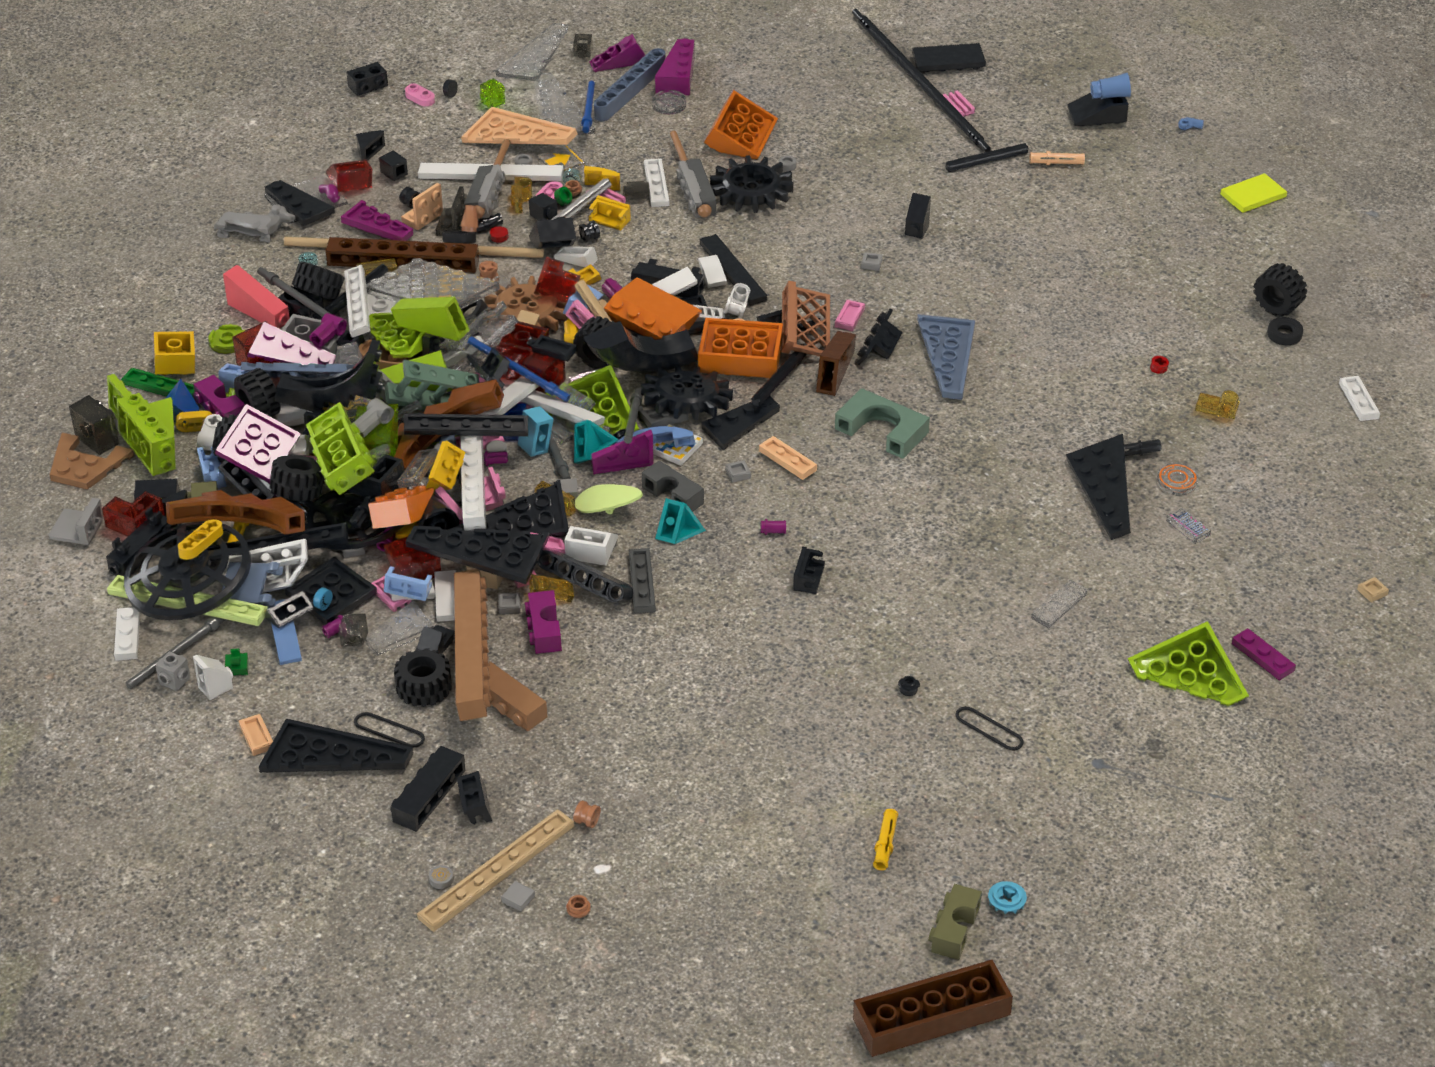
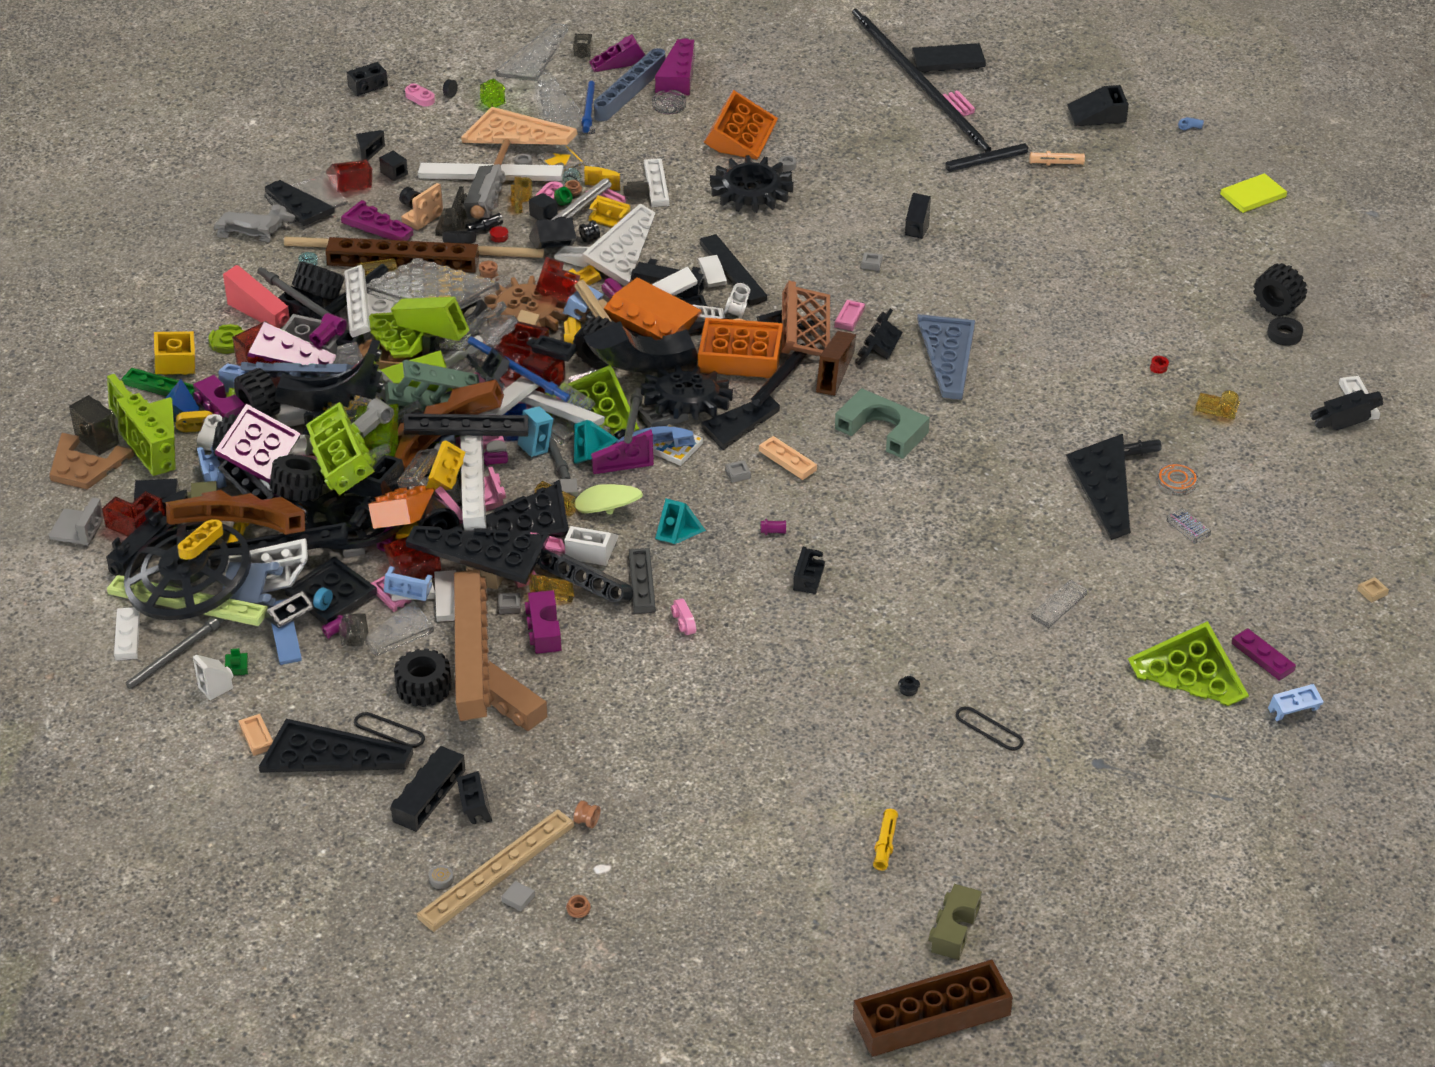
(173, 671): light grey brick -> none
(331, 192): magenta arm -> none
(436, 639): black slope -> none
(469, 221): nougat cone -> none
(581, 311): bright pink tile -> none
(621, 246): none -> white wing
(662, 478): dark grey arch -> none
(685, 618): none -> bright pink plate
(694, 183): piece -> none
(1011, 890): medium azure gear -> none
(1111, 87): medium blue plant -> none
(1295, 700): none -> light blue hinge
(1346, 410): none -> black hinge

